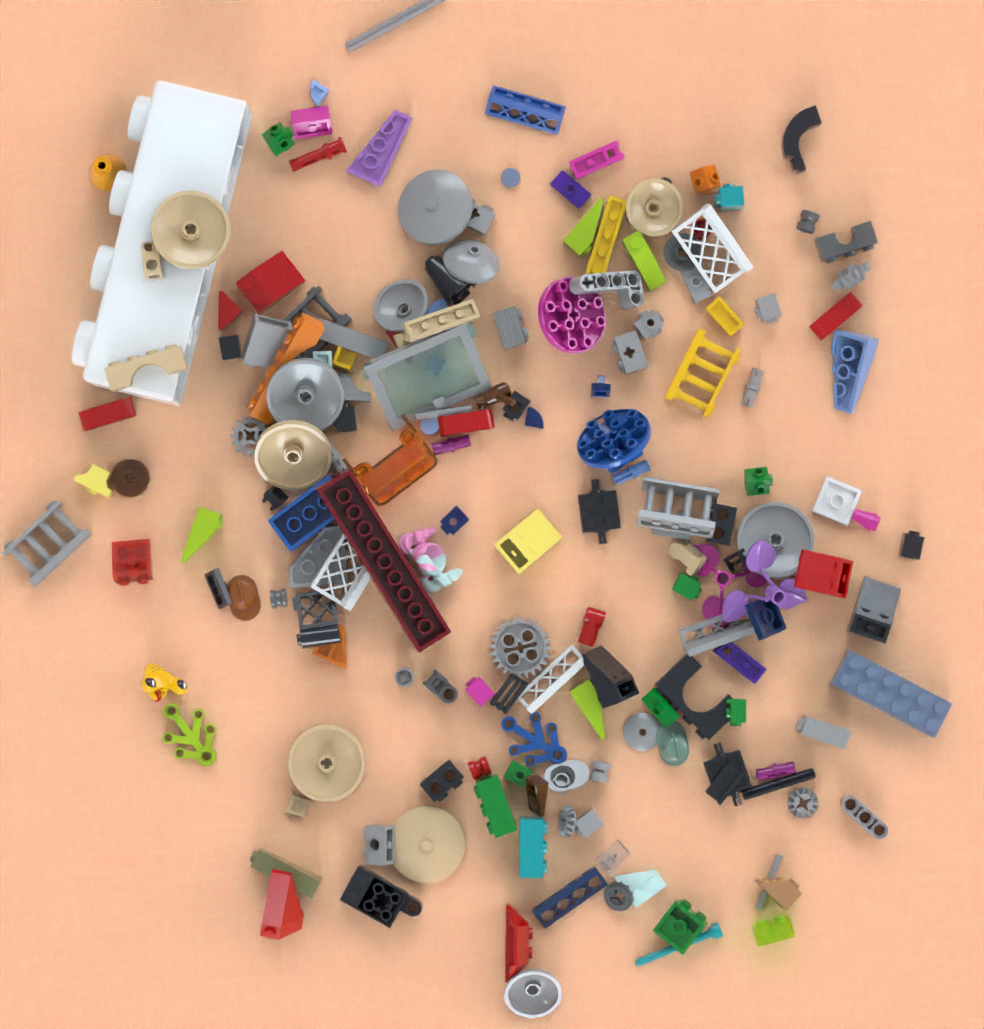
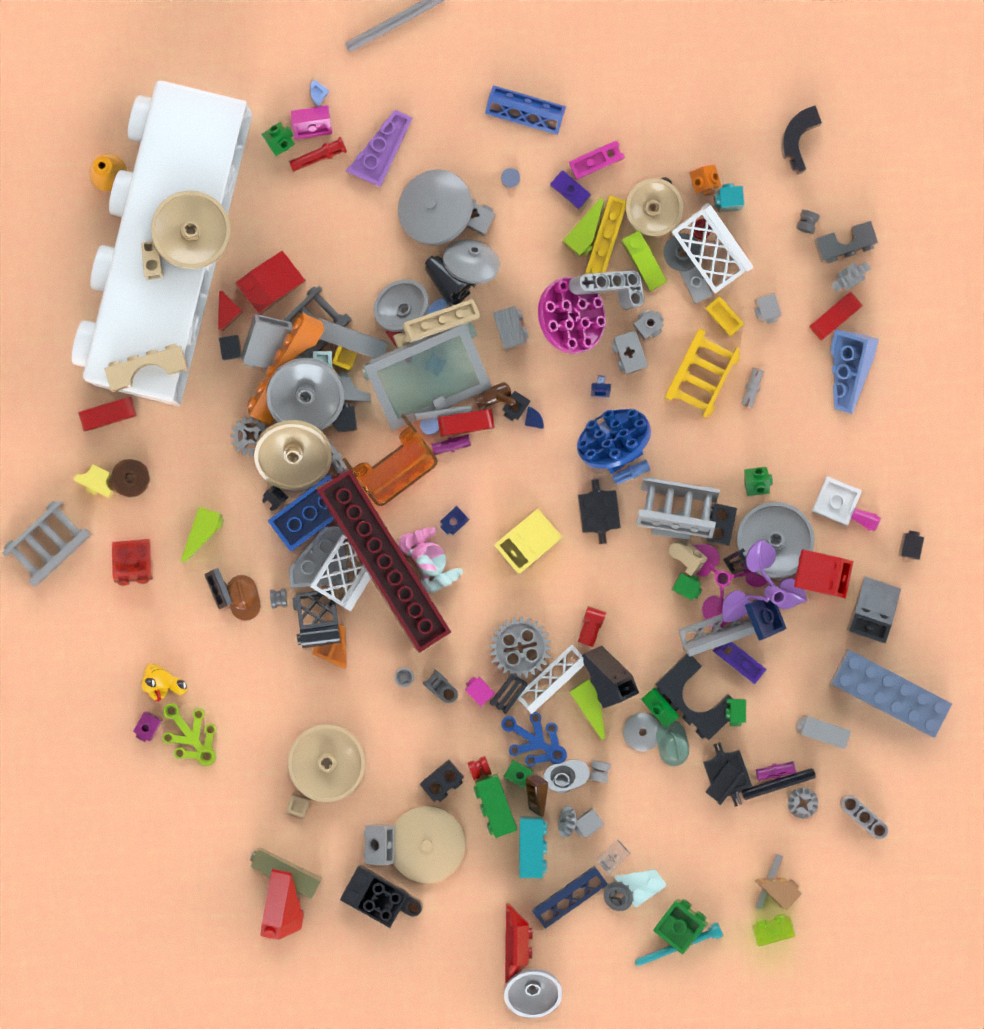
(147, 726): none -> magenta brick

